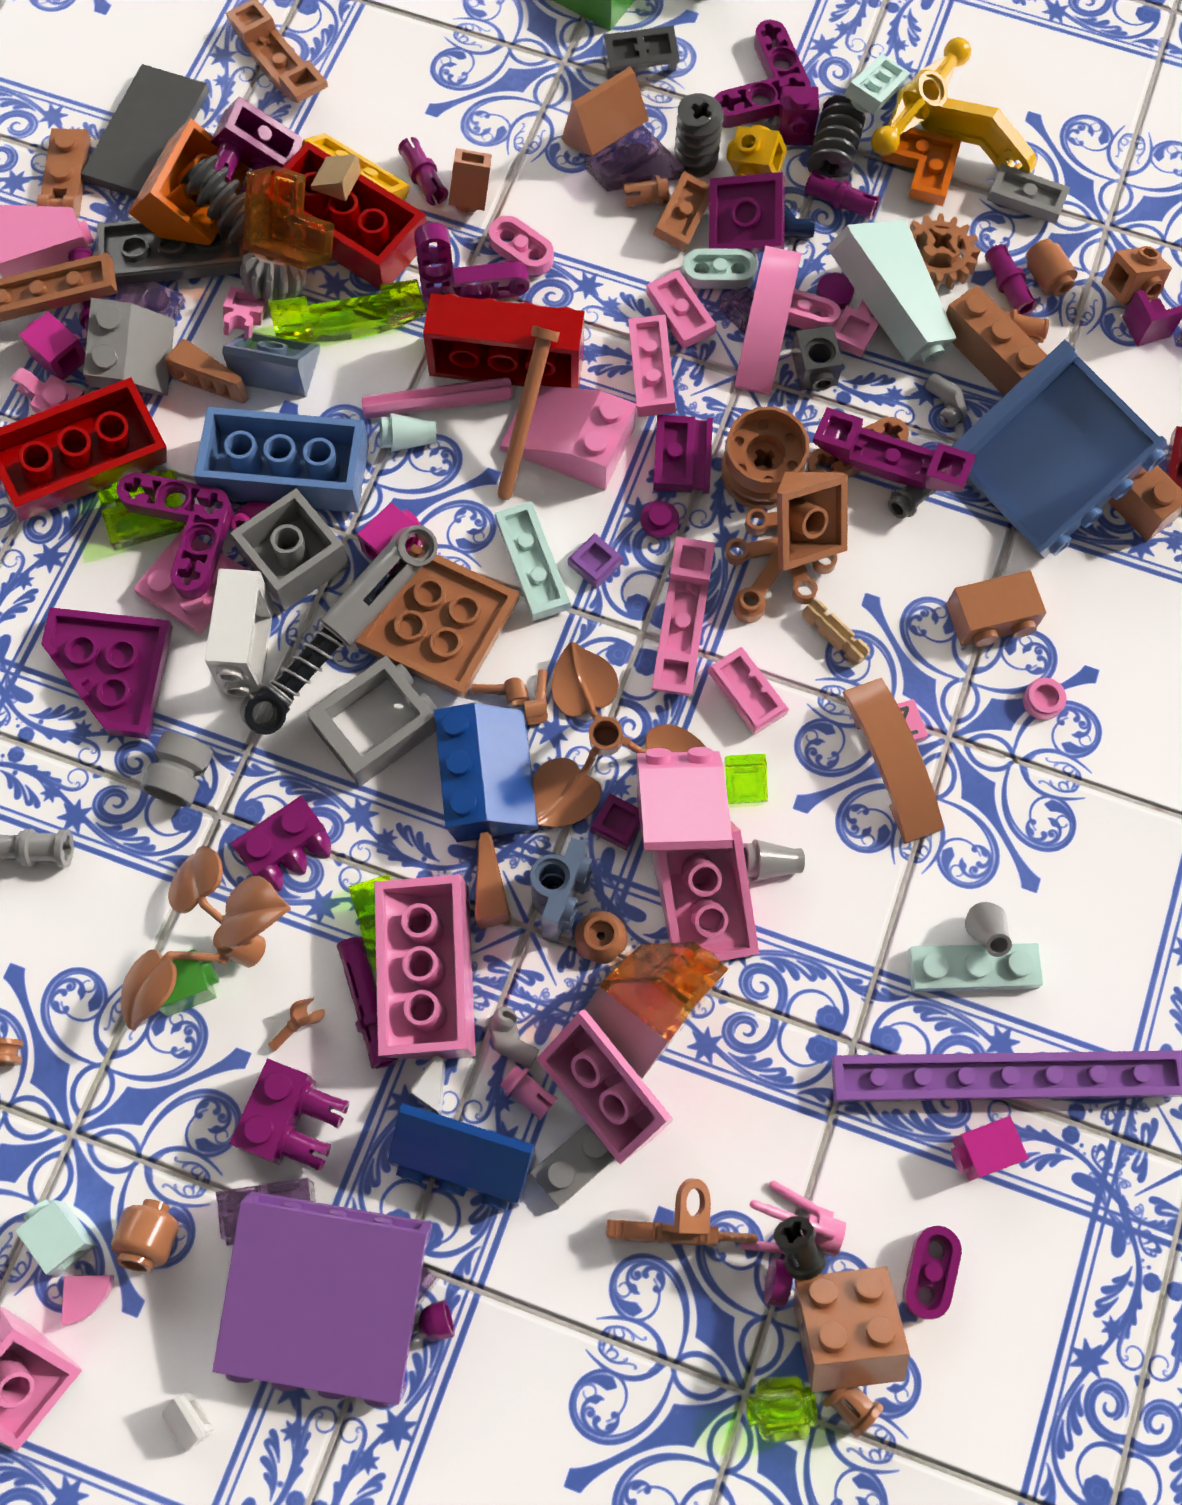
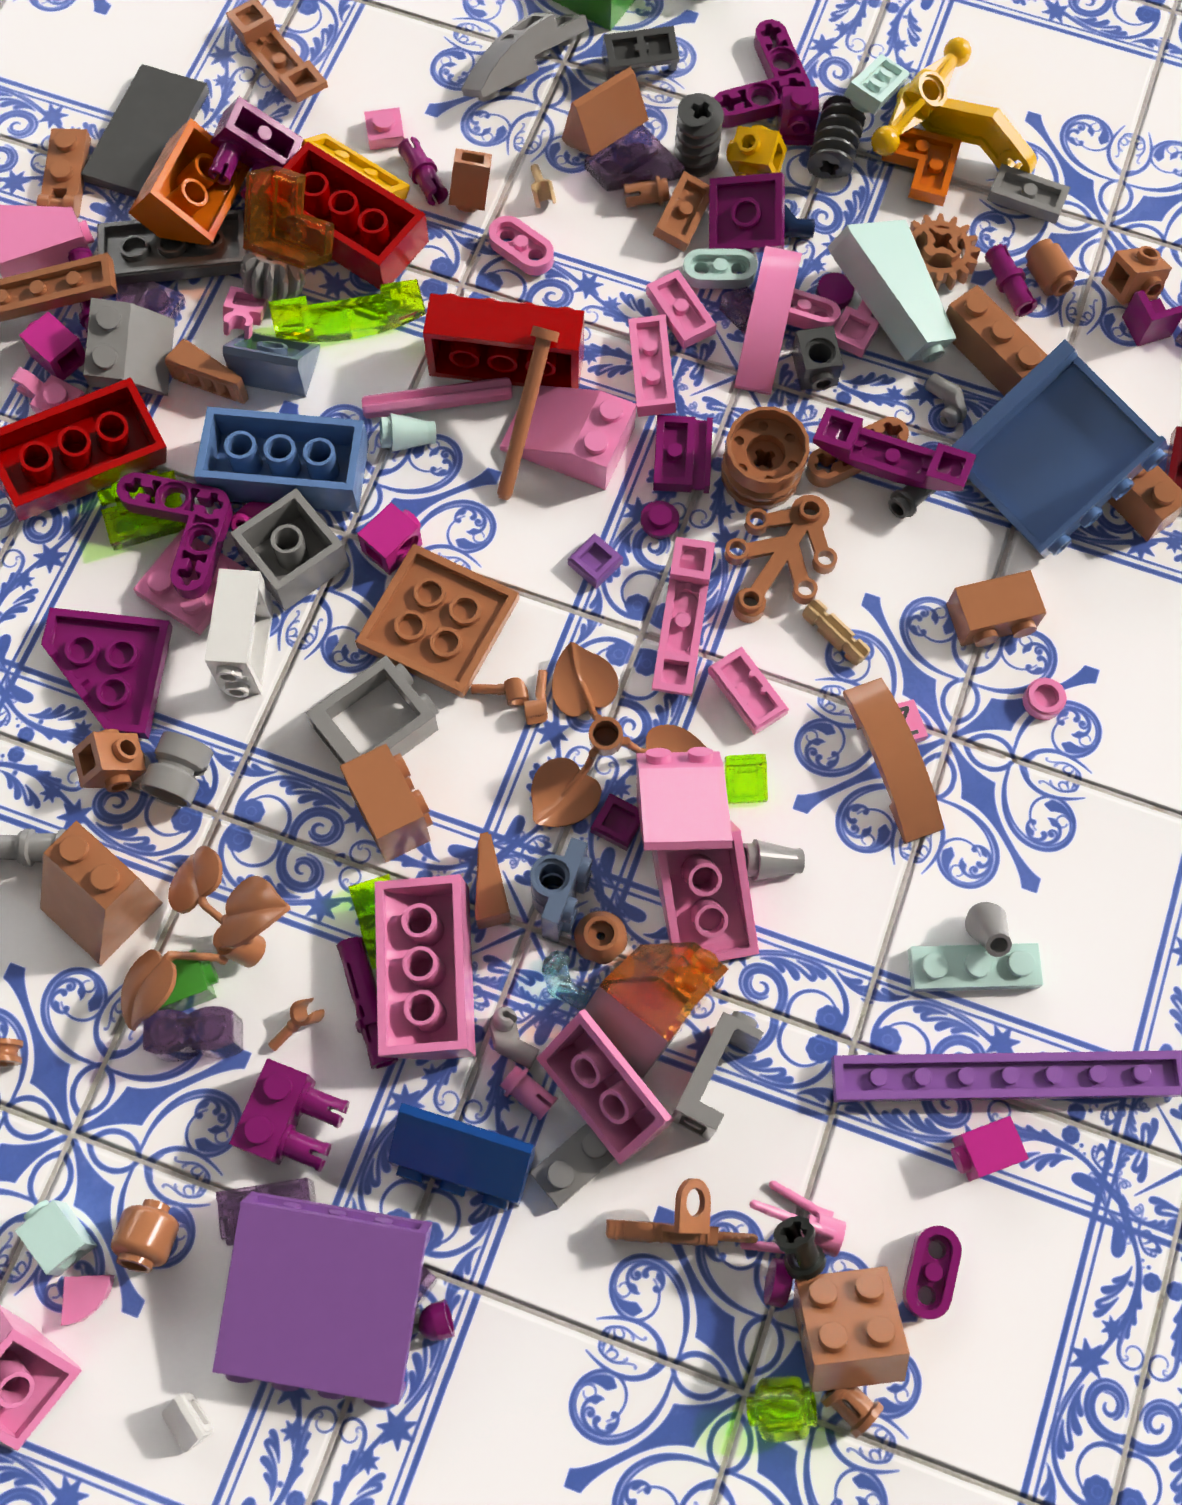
(93, 893): none -> nougat slope
(109, 760): none -> nougat brick
(182, 1036): none -> clear purple brick
(217, 194): dark grey piece -> none
(282, 841): magenta plate -> none
(337, 176): tan slope -> none
(343, 624): piece -> none
(384, 128): none -> bright pink plate
(385, 800): none -> nougat brick
(430, 1085): white slope -> none
(485, 771): blue slope -> none
(495, 279): magenta beam -> none
(516, 51): none -> light grey slope
(532, 560): light aqua plate -> none
(541, 188): none -> tan hand
(559, 982): none -> clear light blue arm
(690, 1112): none -> light grey panel
(811, 517): nougat slope -> none
(842, 195): magenta pin -> none
(1034, 327): nougat pin -> none

